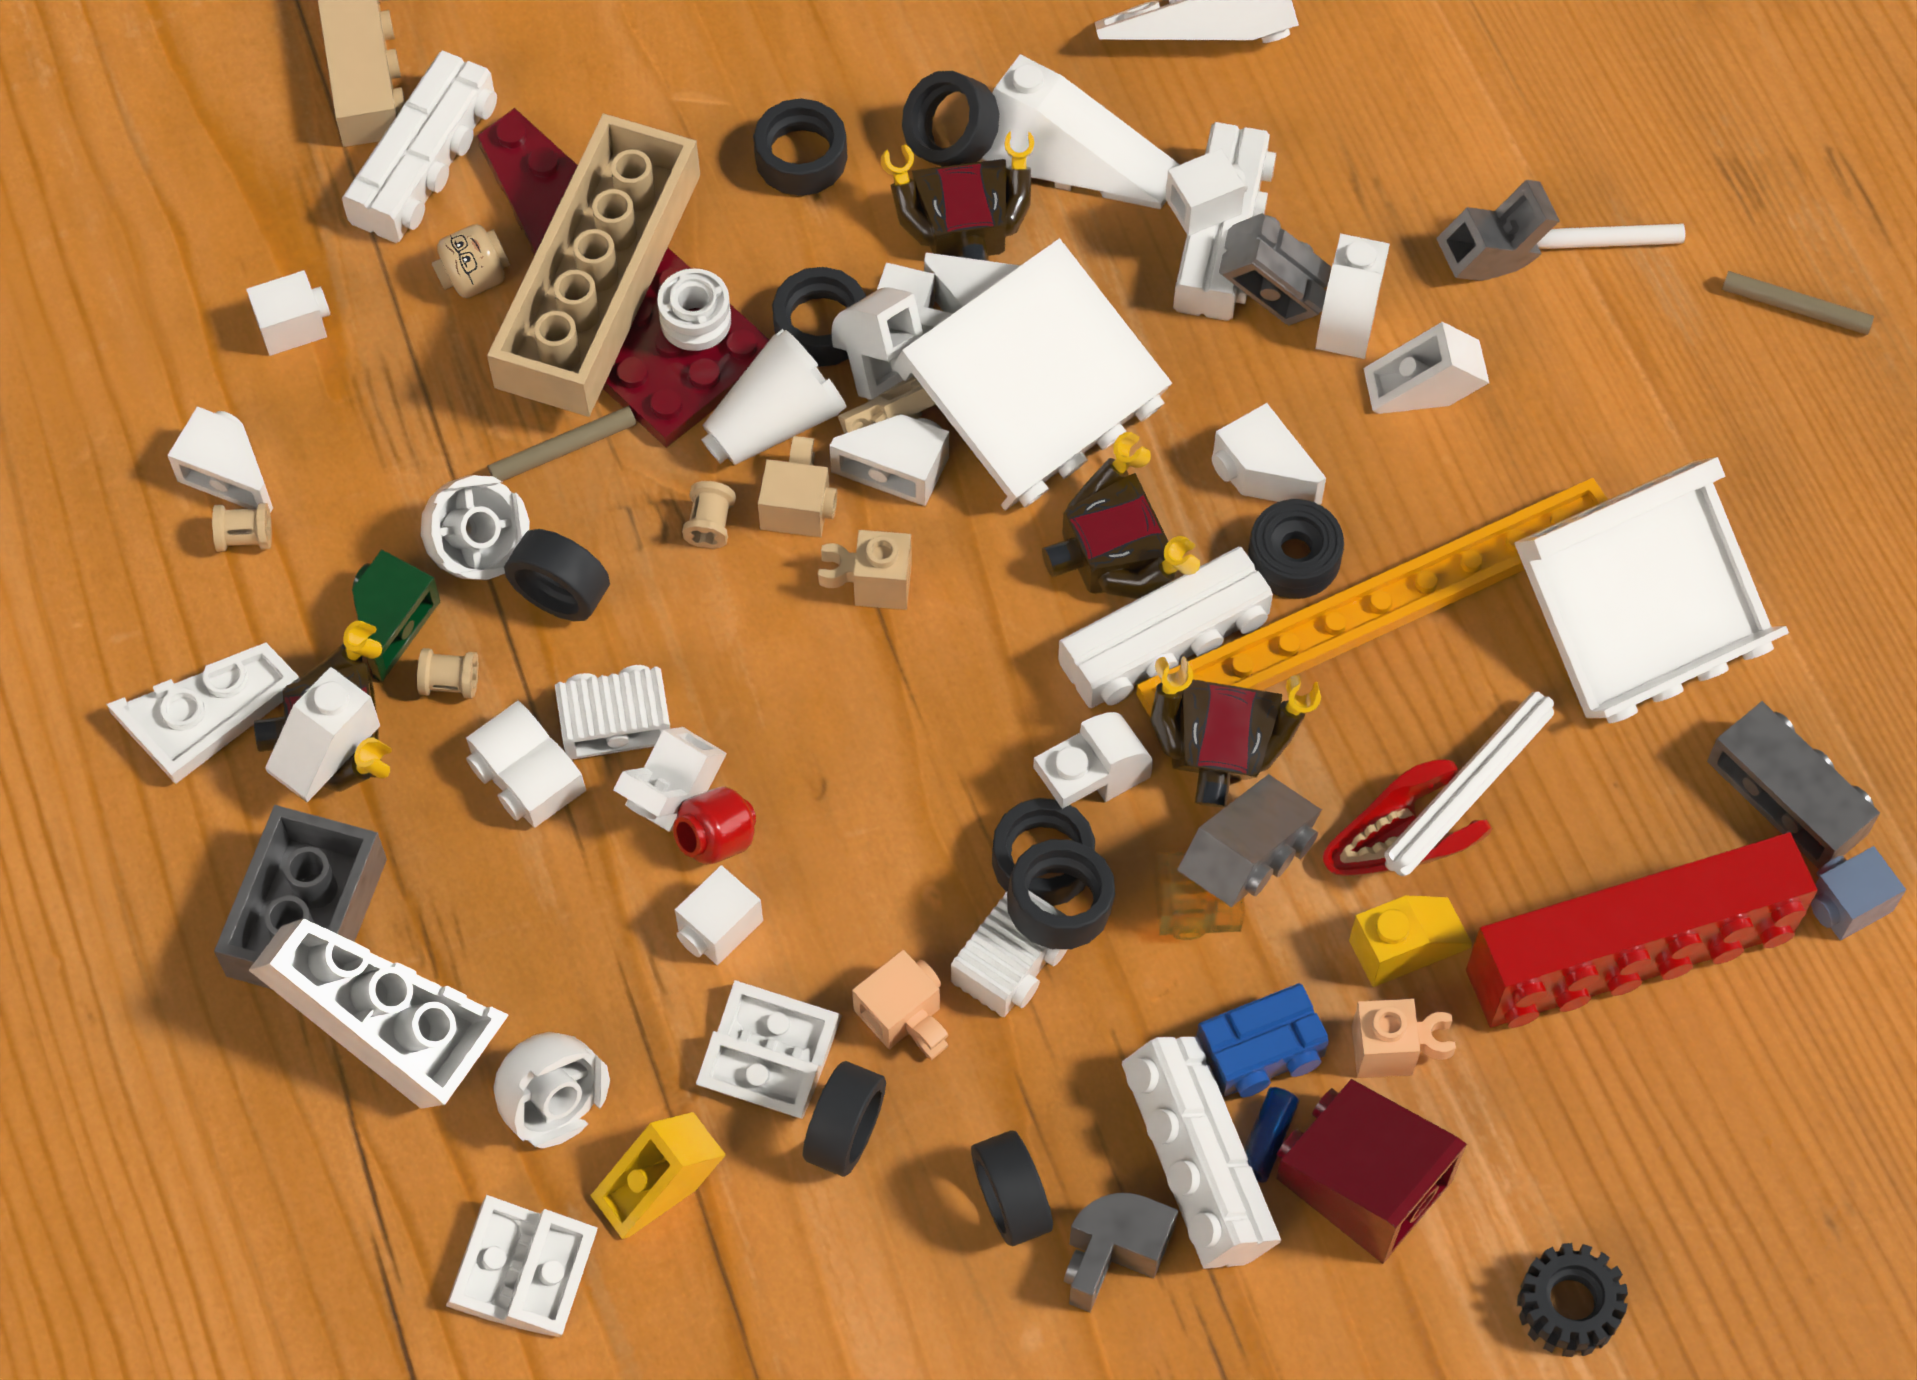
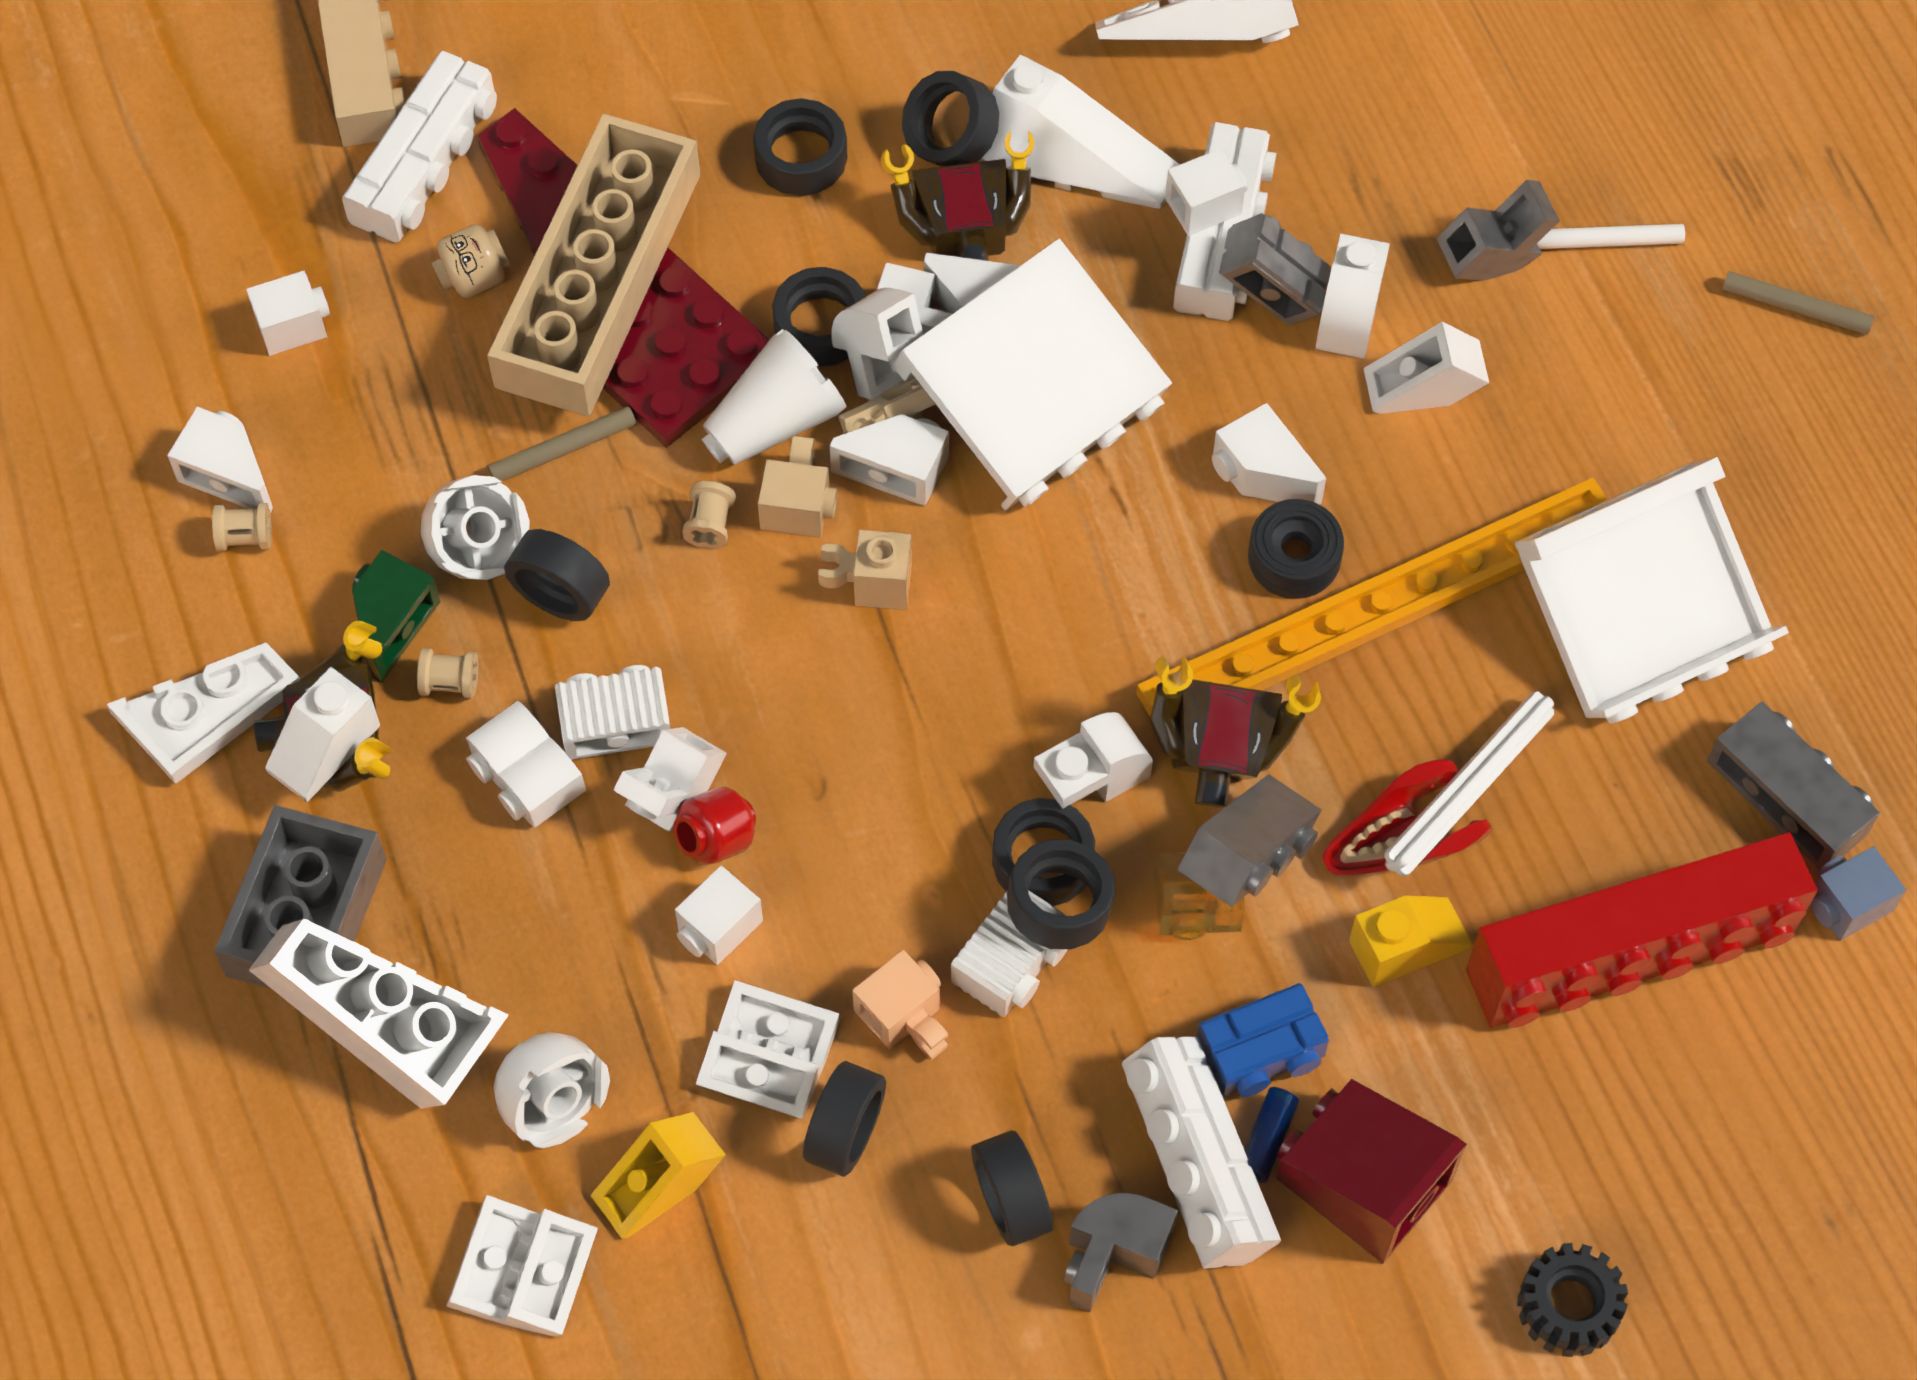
(694, 290): white wheel -> none
(1116, 534): torso -> none
(1169, 623): white brick -> none
(1391, 1039): light nougat brick -> none

